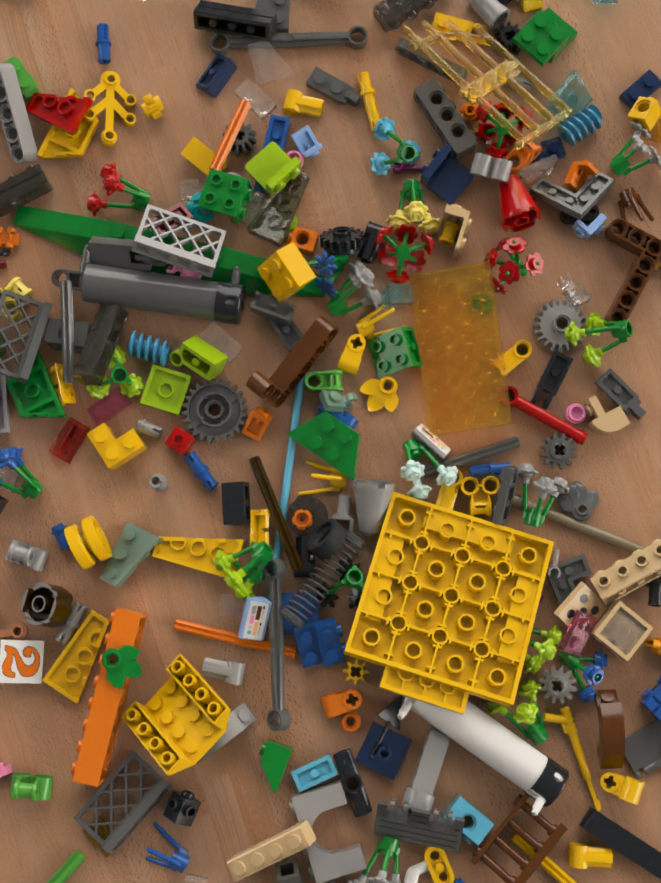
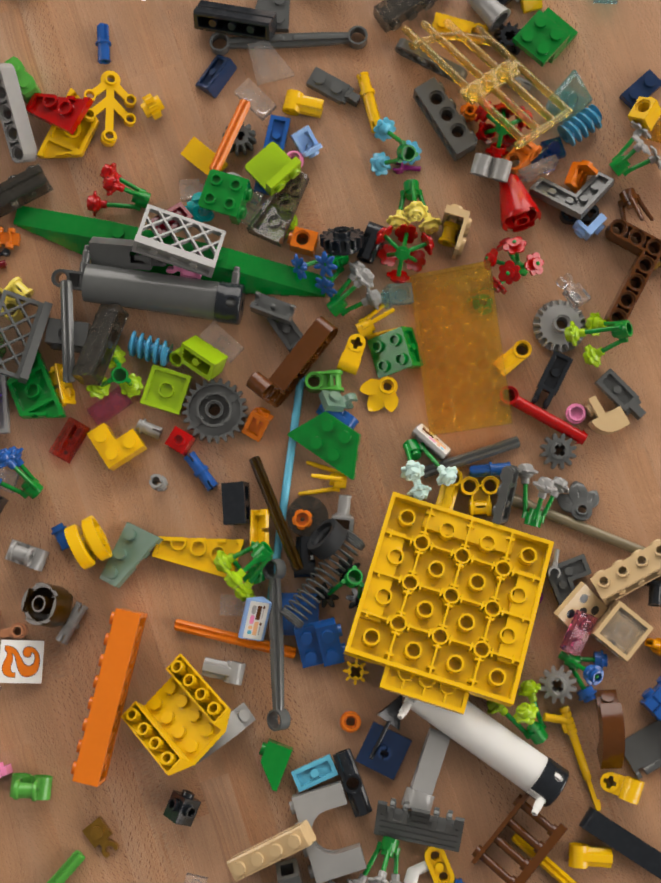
(75, 662): yellow wing -> none
(124, 667): green plate -> none
(132, 818): dark grey fence -> none
(177, 861): blue plant -> none
(286, 272): yellow brick -> none
(337, 704): orange piece -> none
(372, 503): light grey cone -> none
(445, 175): dark blue bracket -> none
(480, 823): medium azure brick -> none
(545, 650): lime plant -> none

